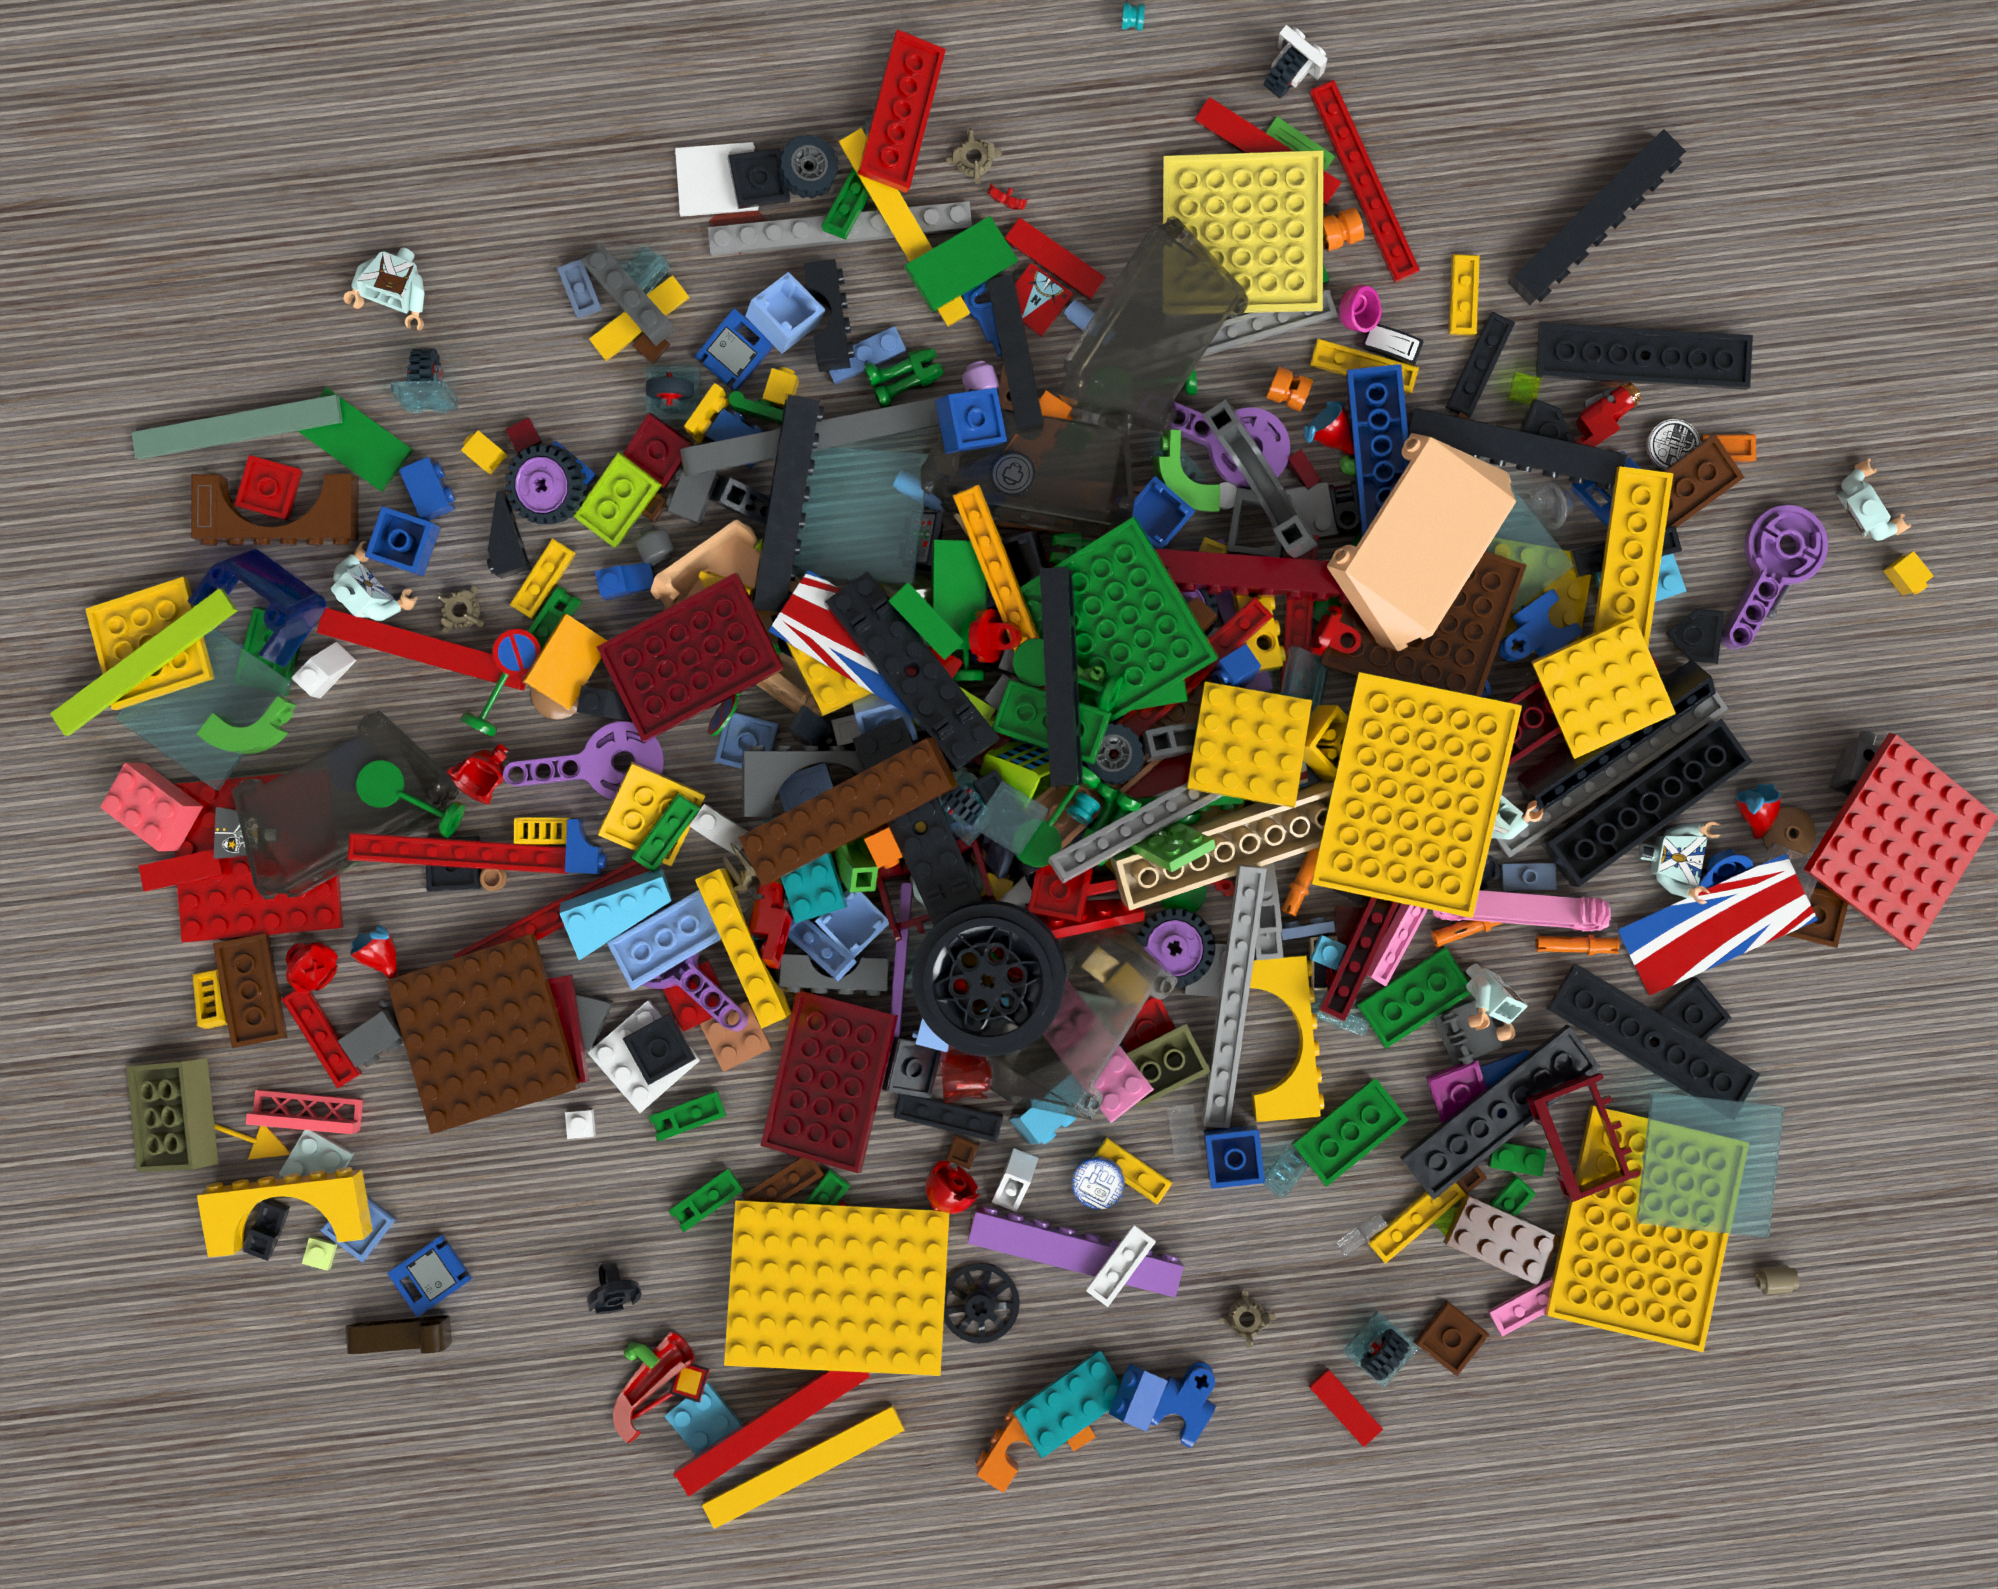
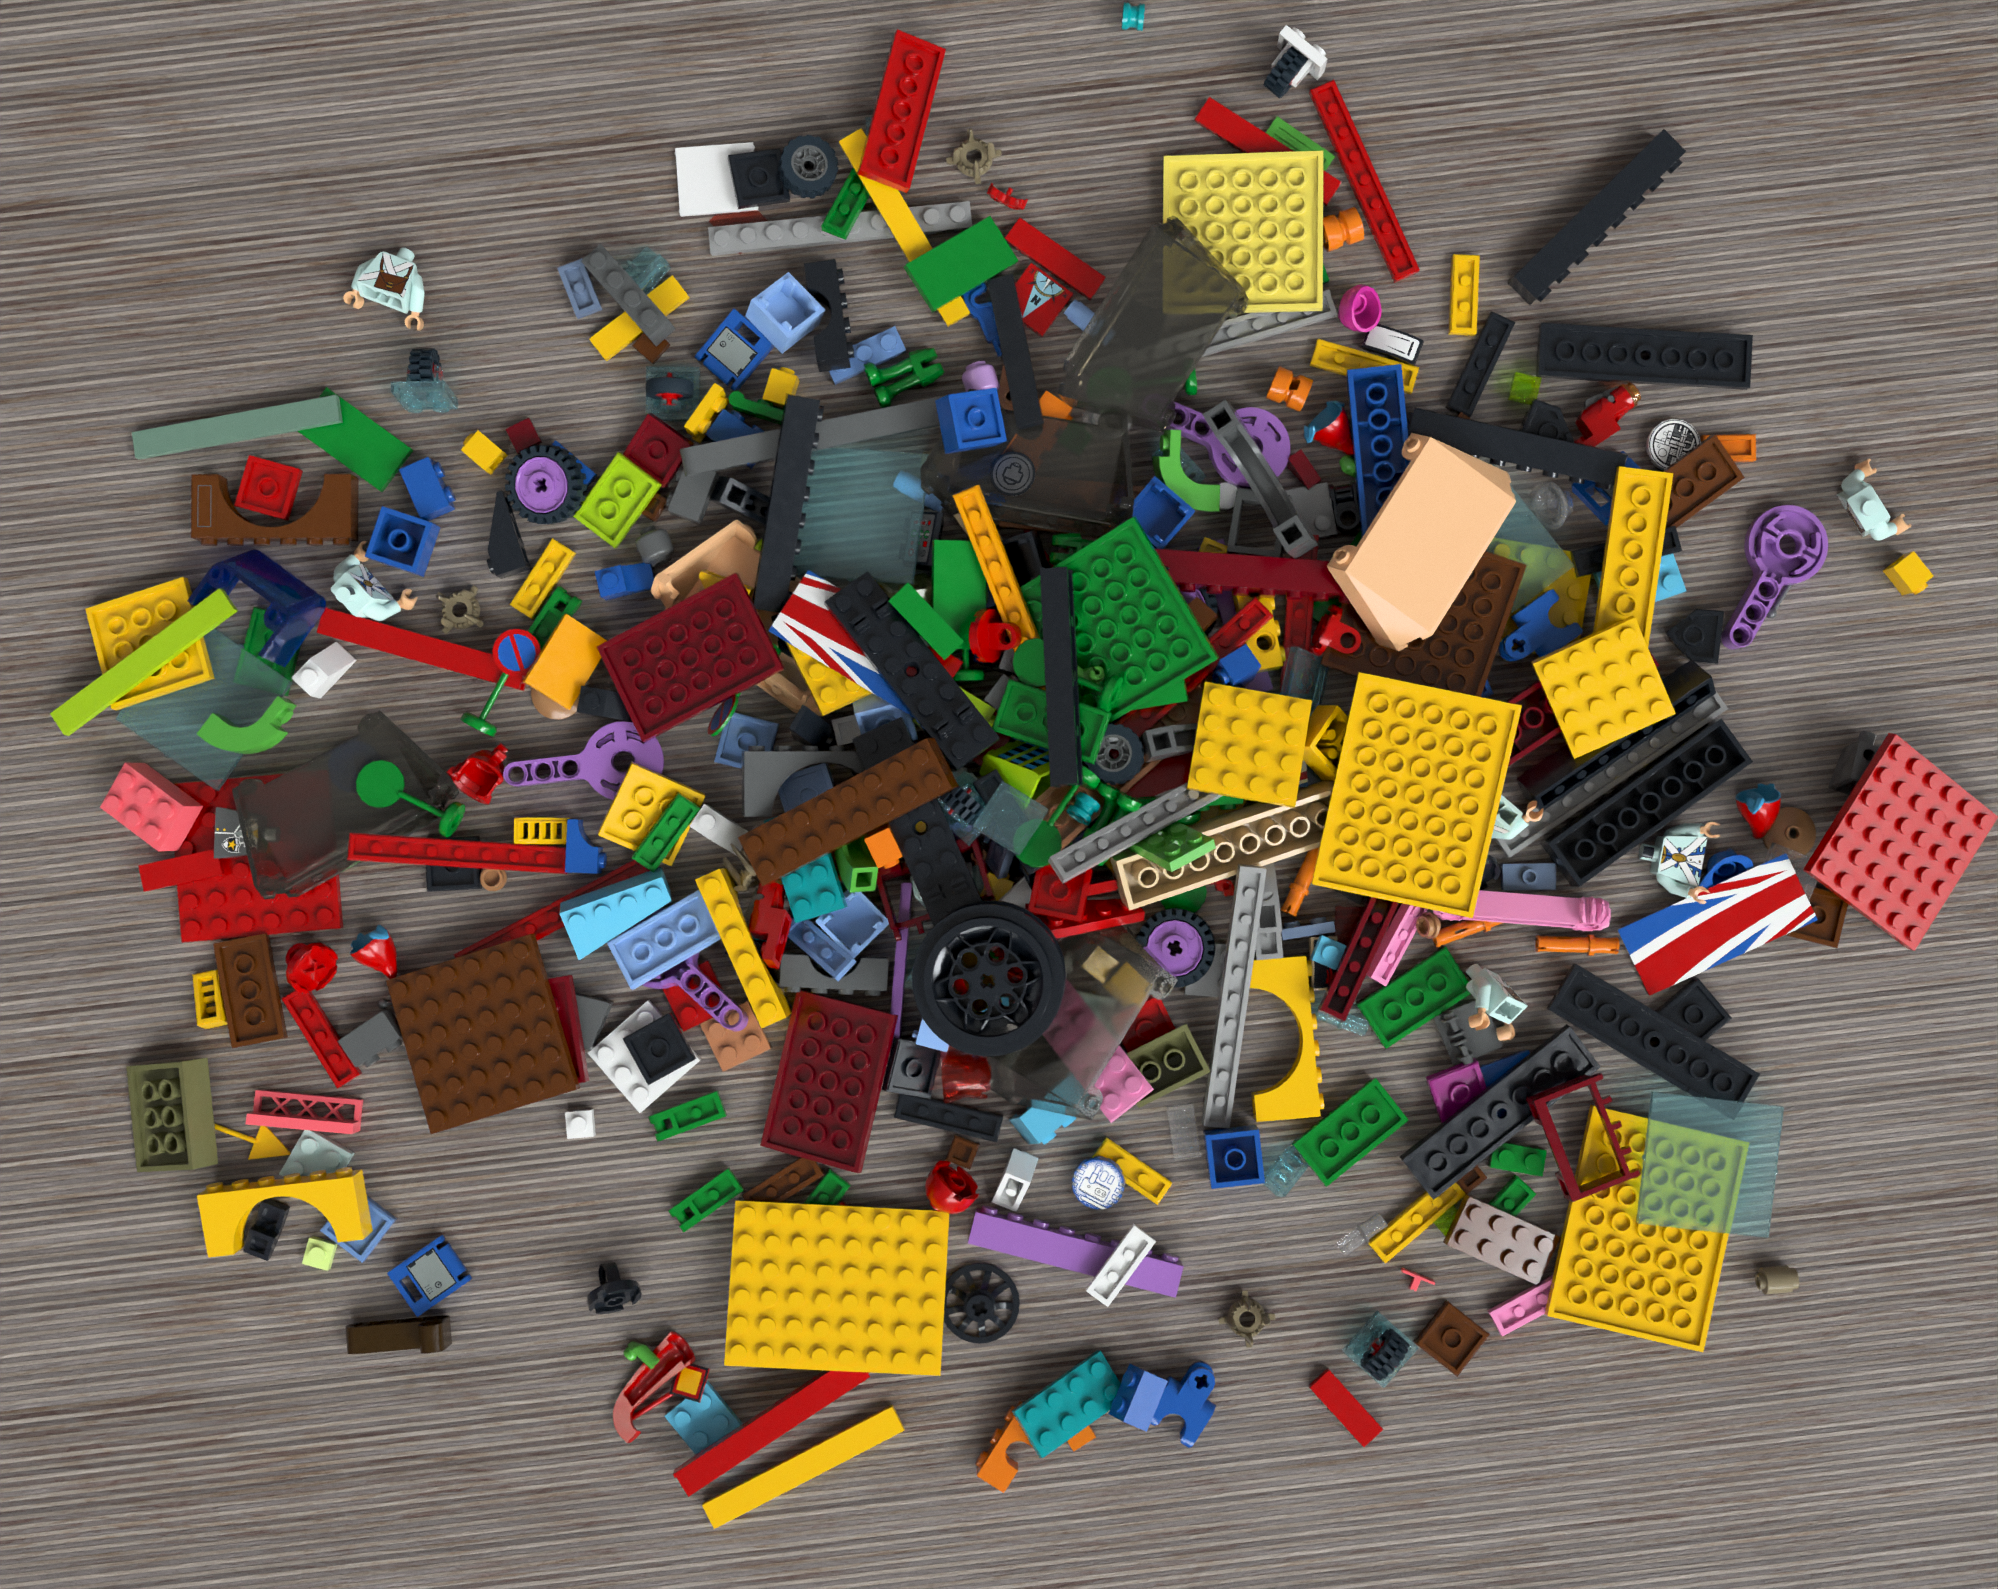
(1416, 1279): none -> coral piece
(1428, 925): none -> medium nougat plate

